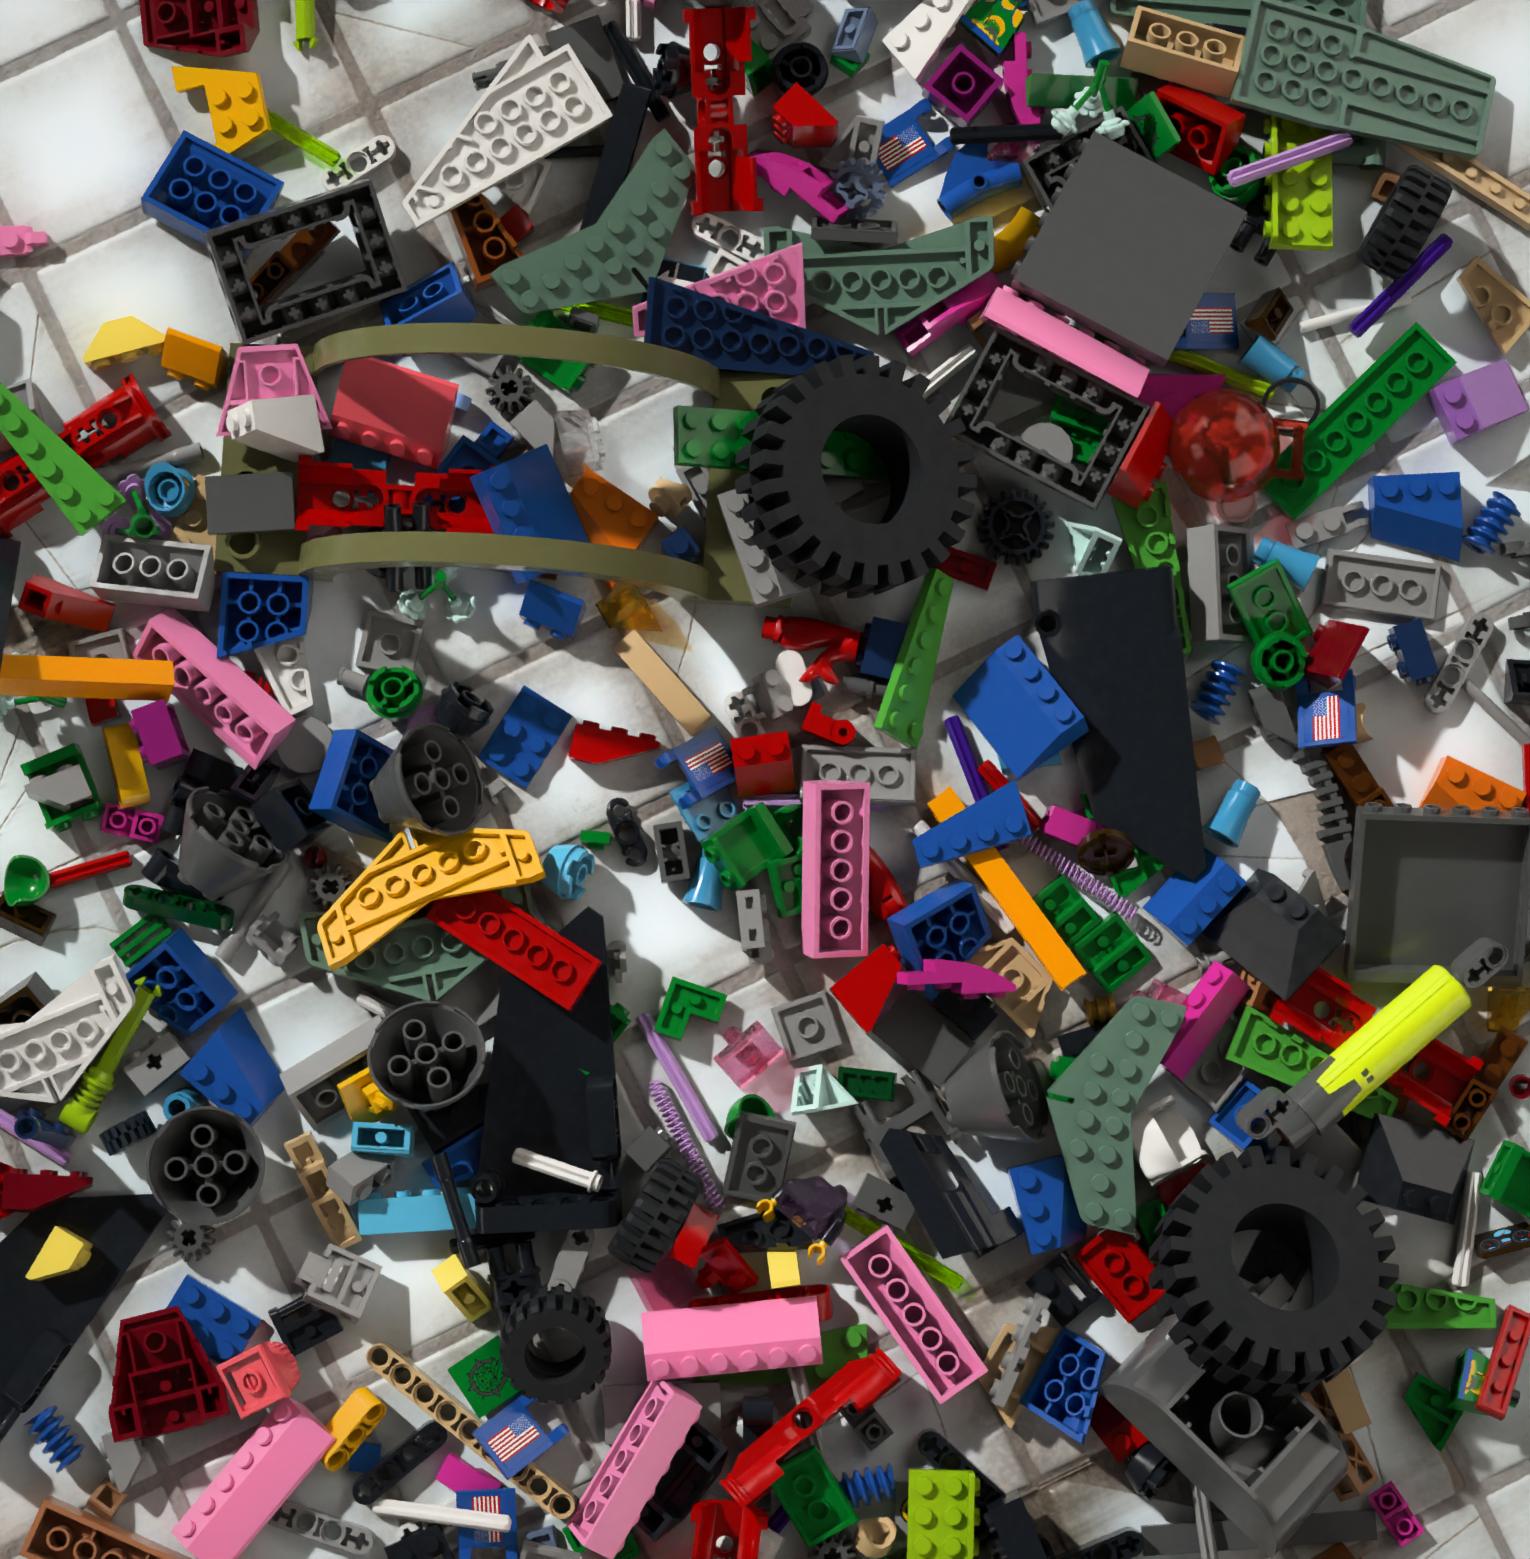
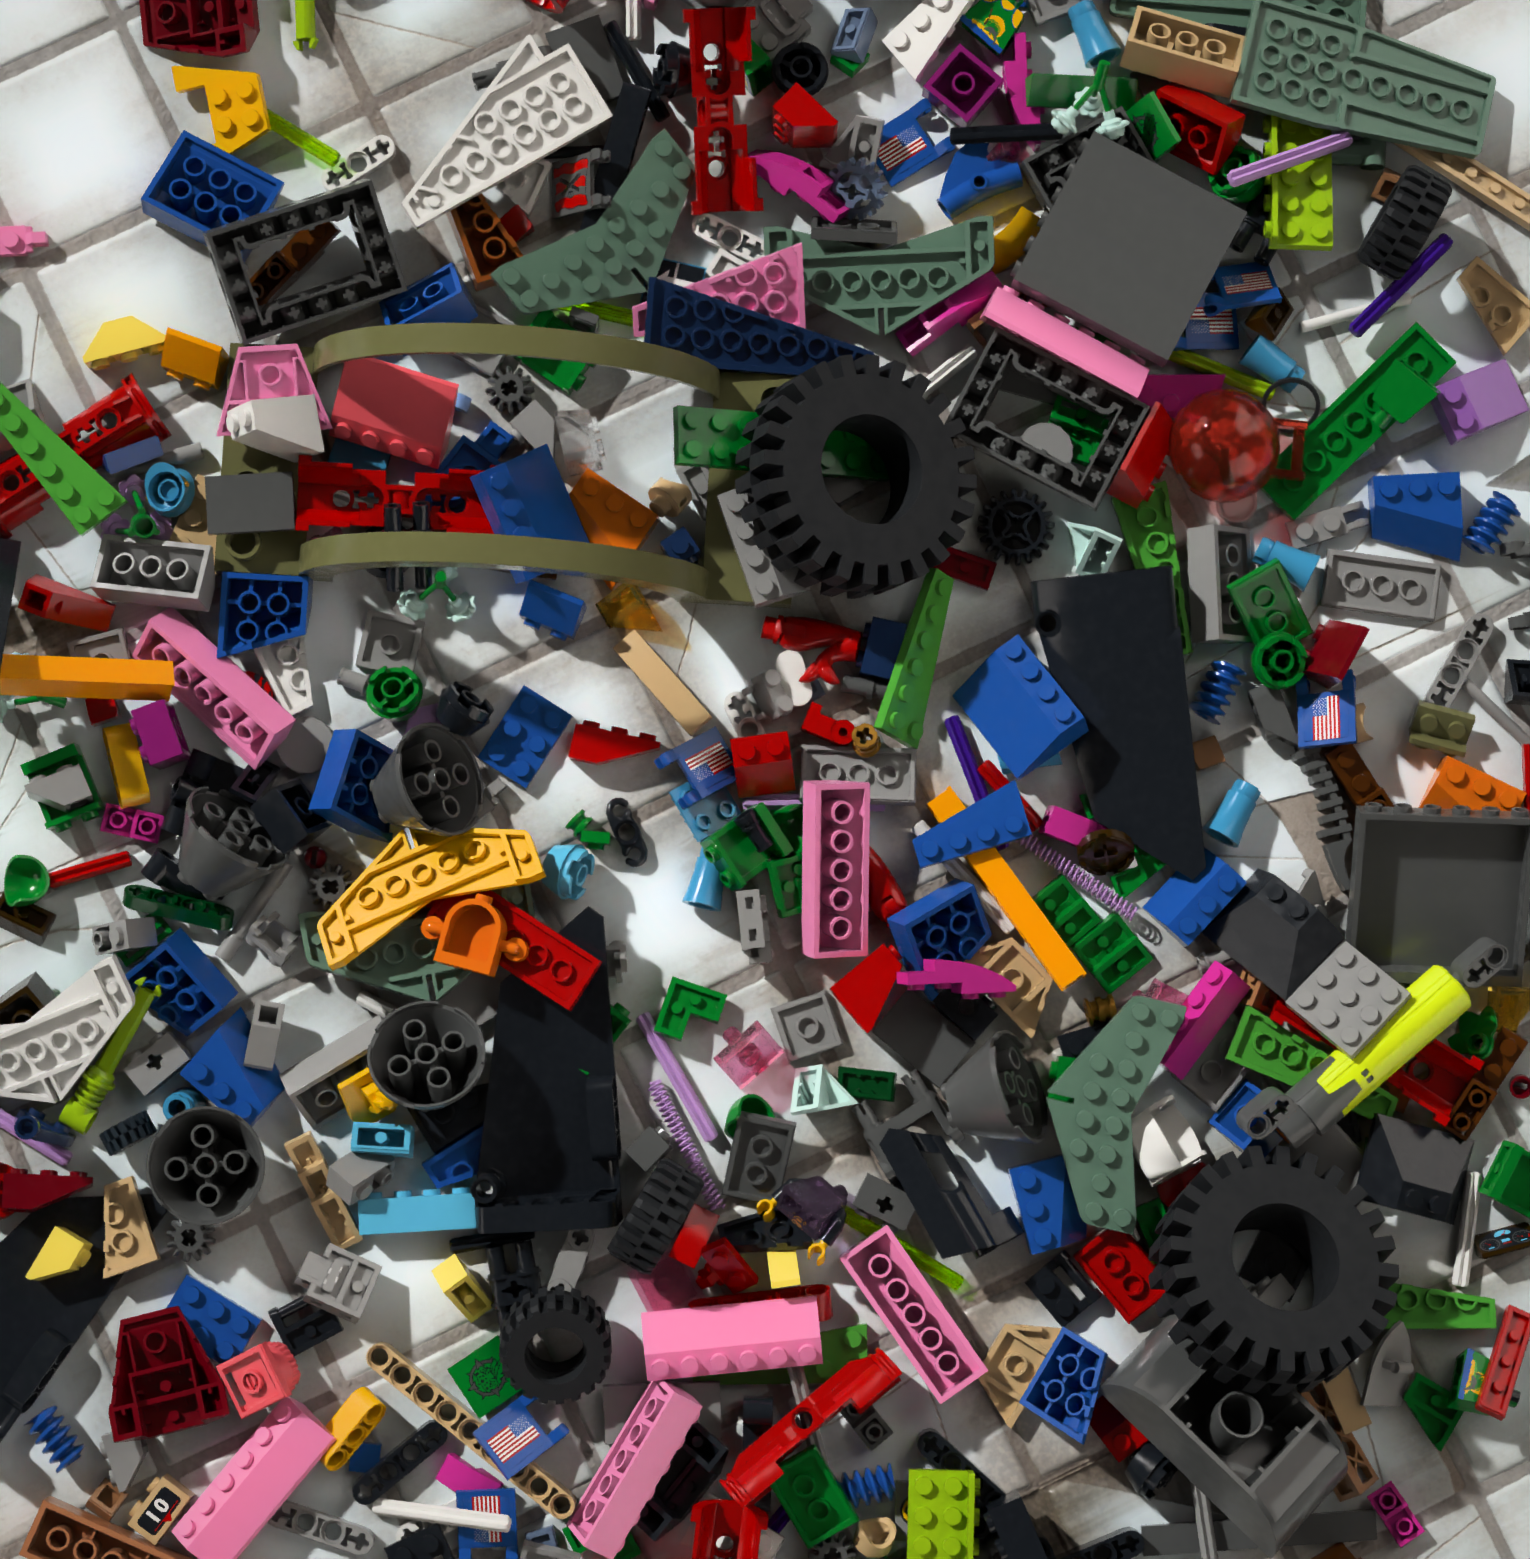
(124, 935): none -> light grey slope
(127, 1229): none -> tan wing
(132, 455): none -> blue slope
(160, 1508): none -> brick
(264, 1035): none -> light grey slope
(465, 1242): black piece -> none
(473, 937): none -> orange piece
(558, 1169): white axle -> none
(574, 184): none -> dark grey flag
(579, 822): none -> green bush
(671, 852): dark grey brick -> none
(750, 825): none -> black pin
(871, 746): none -> pearl gold bush
(1002, 1388): light grey wing -> none
(1242, 287): none -> blue flag
(1348, 999): none -> light grey plate
(1389, 1369): none -> light grey shield
(1401, 394): none -> green torso
(1413, 652): dark blue brick -> none
(1440, 729): none -> olive bracket
(1473, 1031): none -> green plate

